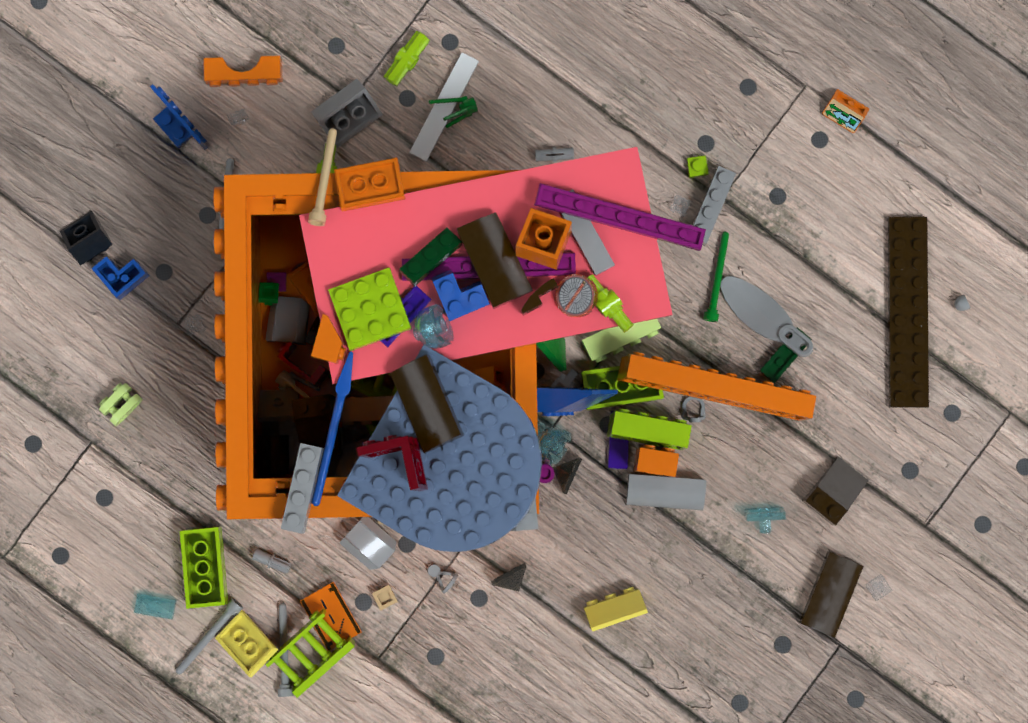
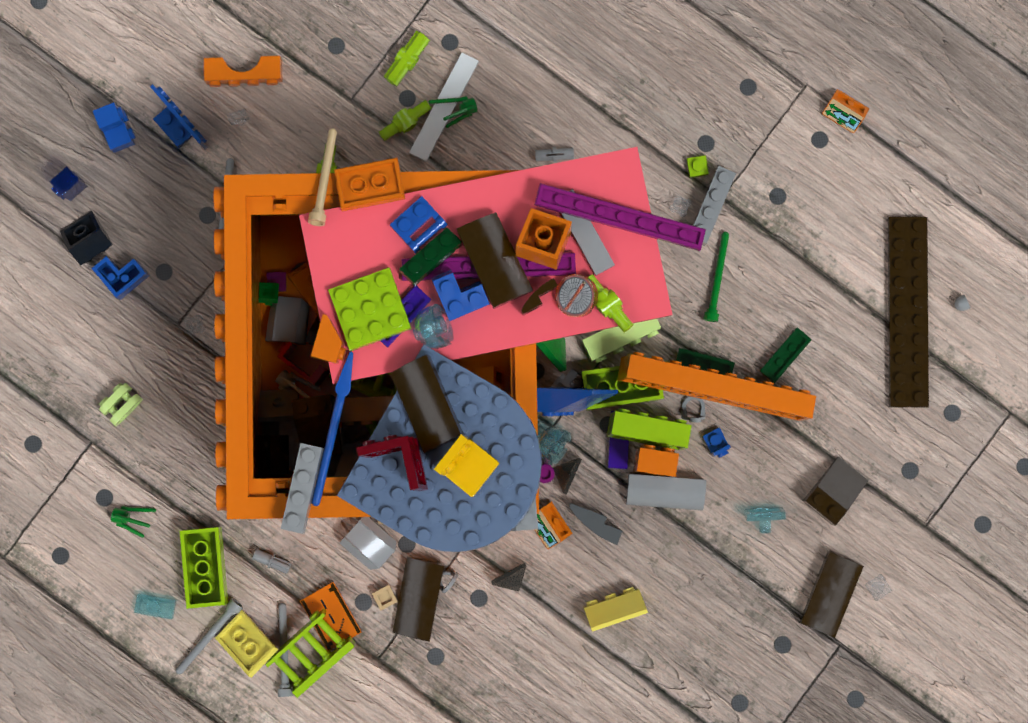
(67, 184): none -> clear blue brick
(113, 123): none -> blue brick
(122, 517): none -> green plant
(347, 112): light grey slope -> none
(404, 120): none -> lime pin
(415, 218): none -> blue plate
(418, 598): none -> dark brown slope
(467, 465): none -> yellow bracket
(551, 526): none -> panel
(596, 524): none -> dark grey slope
(704, 361): none -> dark green plate
(716, 443): none -> blue bracket
(763, 314): light grey plant -> none

